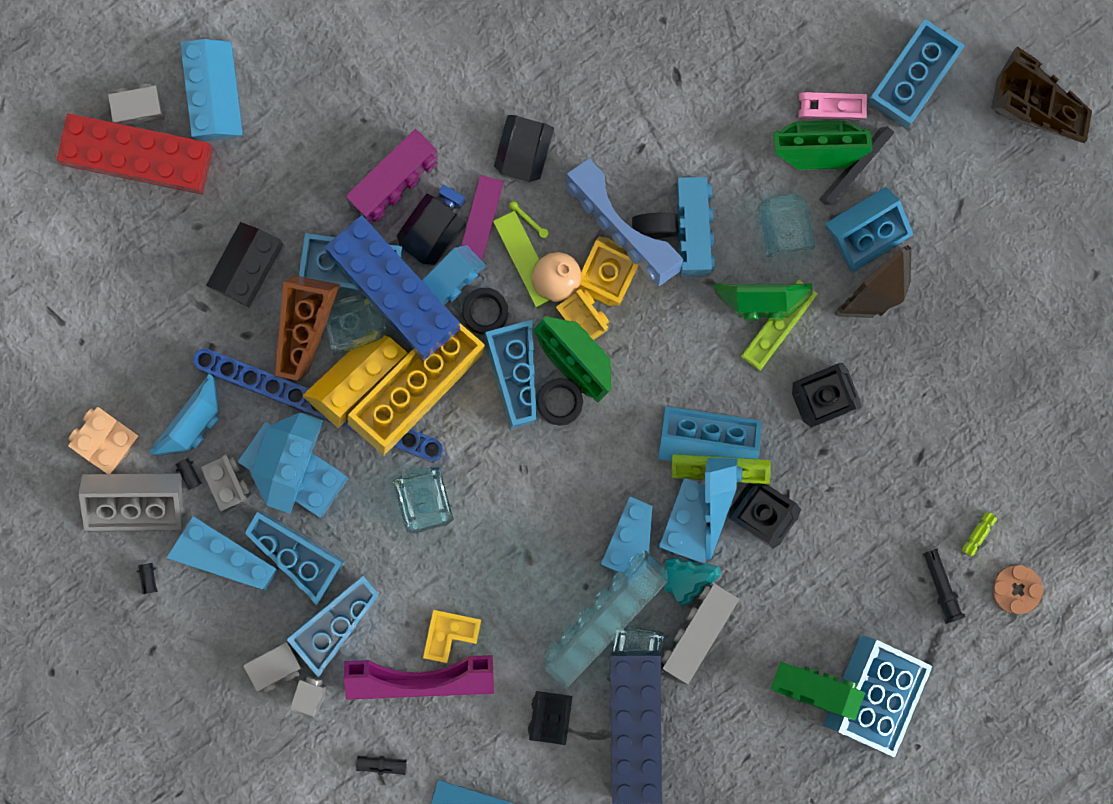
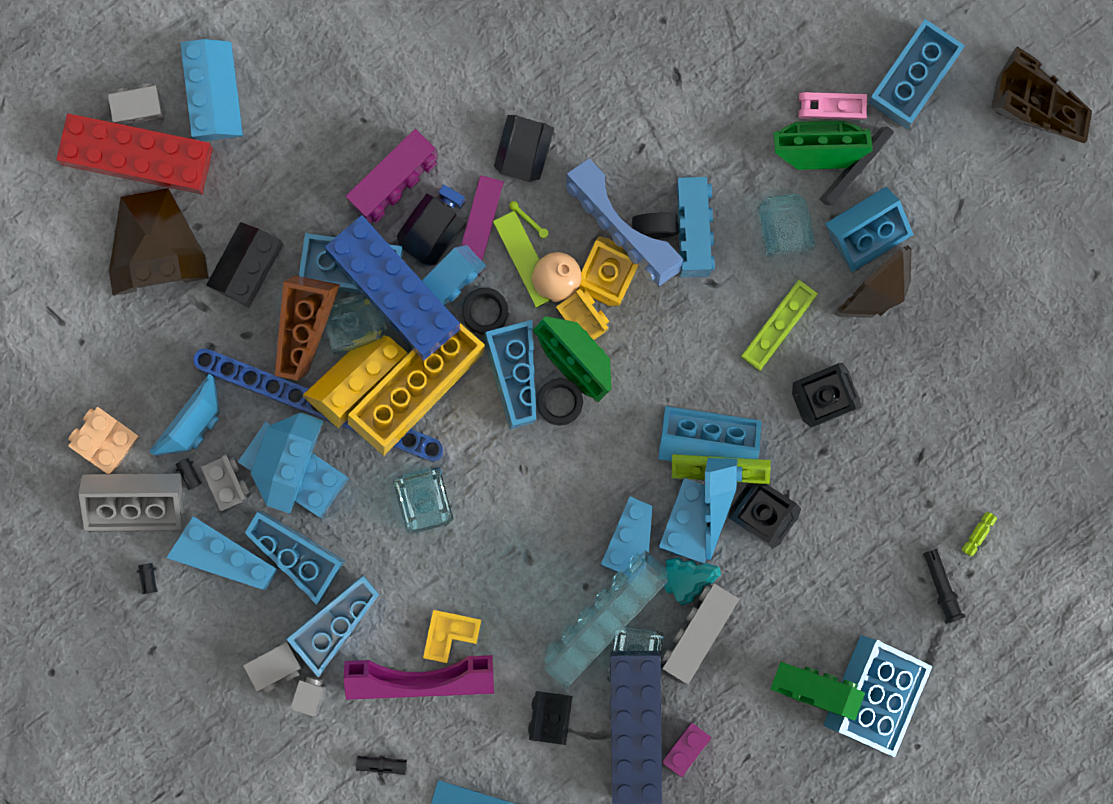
(153, 244): none -> dark brown wedge
(686, 749): none -> magenta brick
(763, 300): green wedge -> none
(1003, 589): nougat plate -> none

